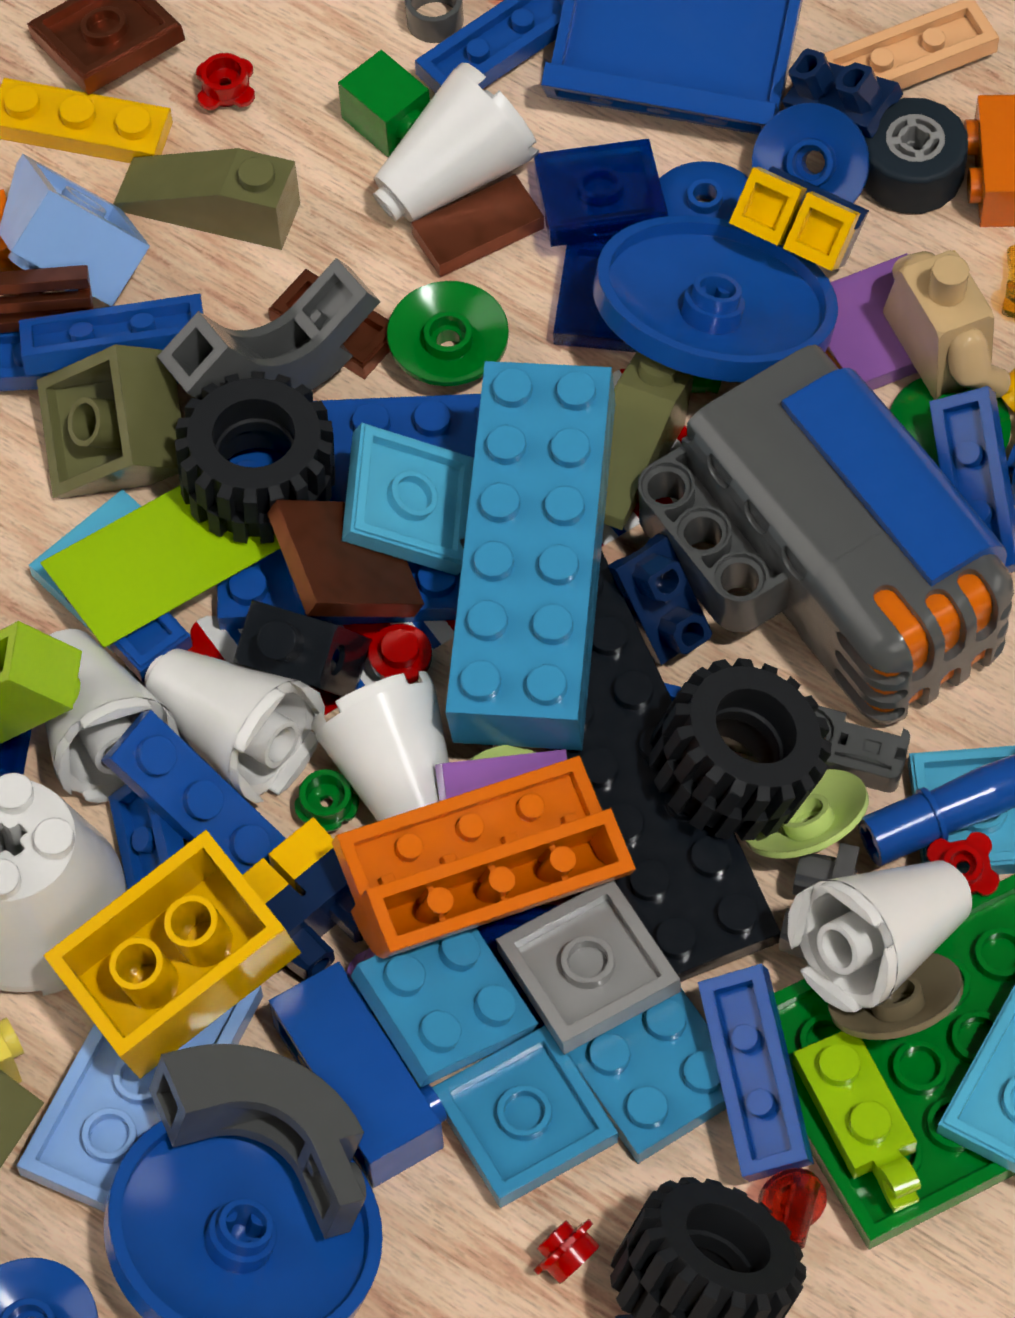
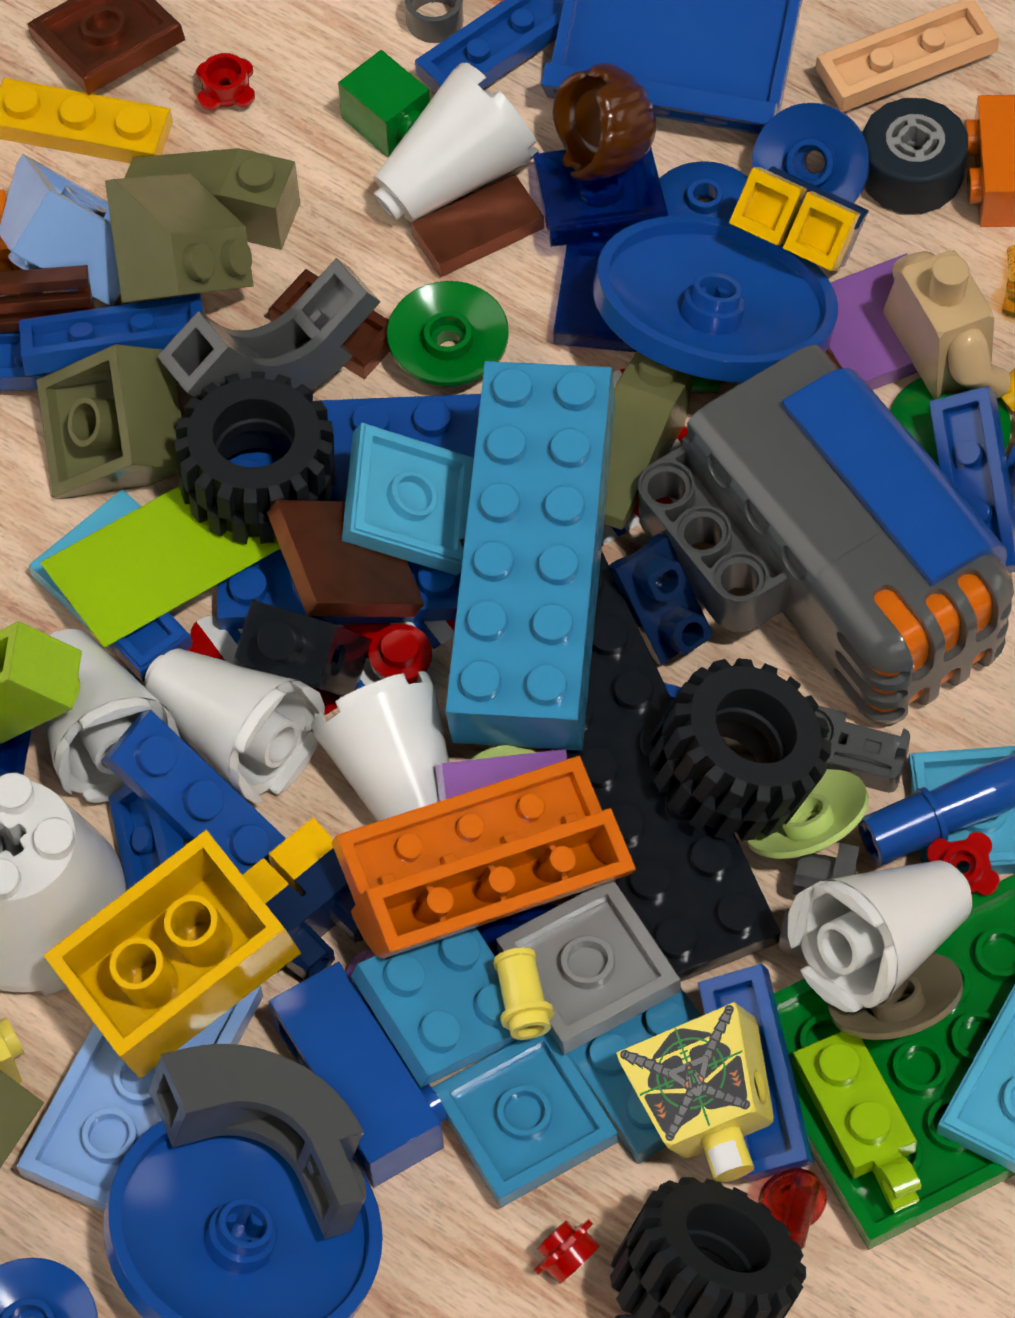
(174, 239): none -> olive slope
(324, 785): green plate -> none
(526, 1010): none -> light yellow pin
(603, 121): none -> reddish brown piece
(705, 1087): none -> torso
(847, 88): dark blue hips -> none

